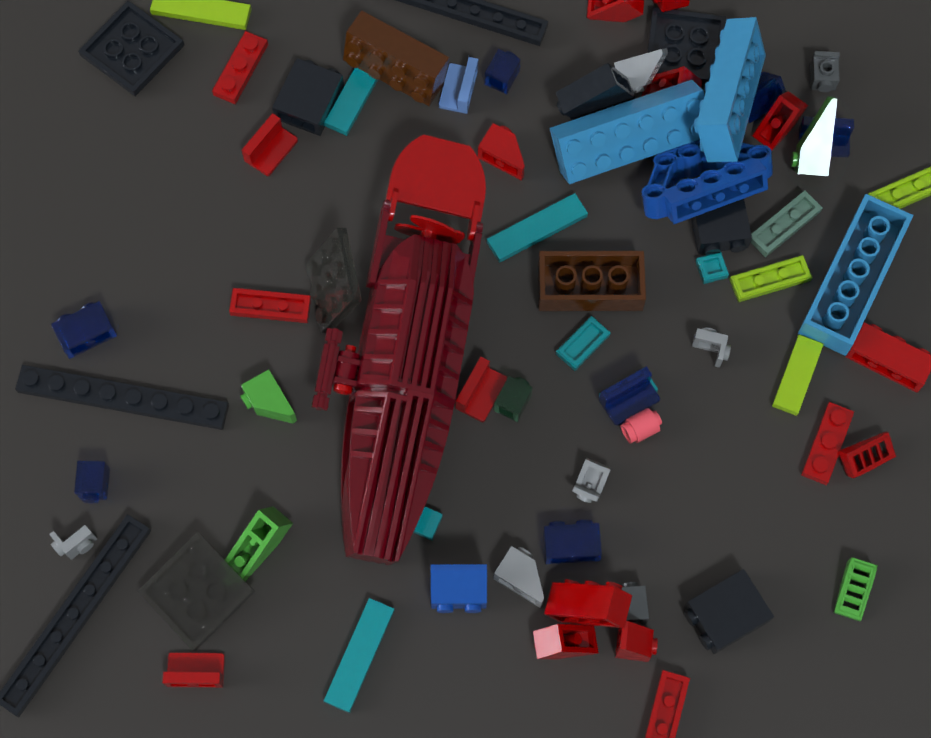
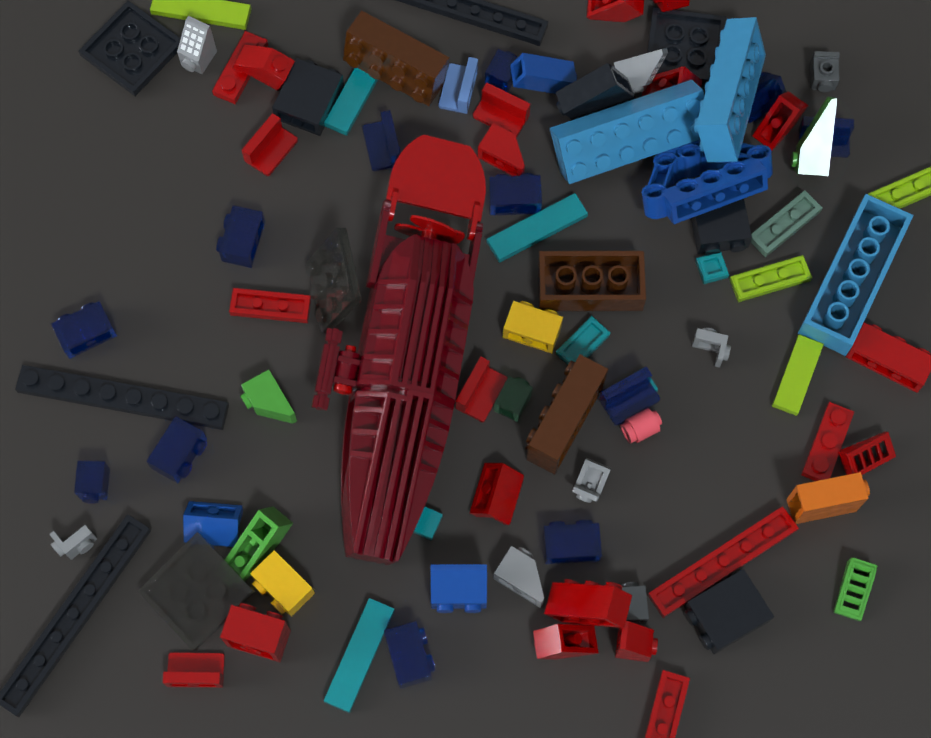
(177, 450): none -> clear blue brick
(196, 46): none -> light grey slope
(213, 521): none -> blue panel
(241, 236): none -> clear blue brick
(256, 632): none -> red brick
(264, 65): none -> red slope
(282, 584): none -> yellow brick
(381, 142): none -> clear blue panel
(408, 654): none -> clear blue brick
(497, 492): none -> red panel
(502, 109): none -> red panel
(515, 194): none -> clear blue brick
(532, 326): none -> yellow brick
(542, 73): none -> blue brick
(567, 413): none -> reddish brown brick
(722, 562): none -> red plate
(828, 498): none -> orange brick

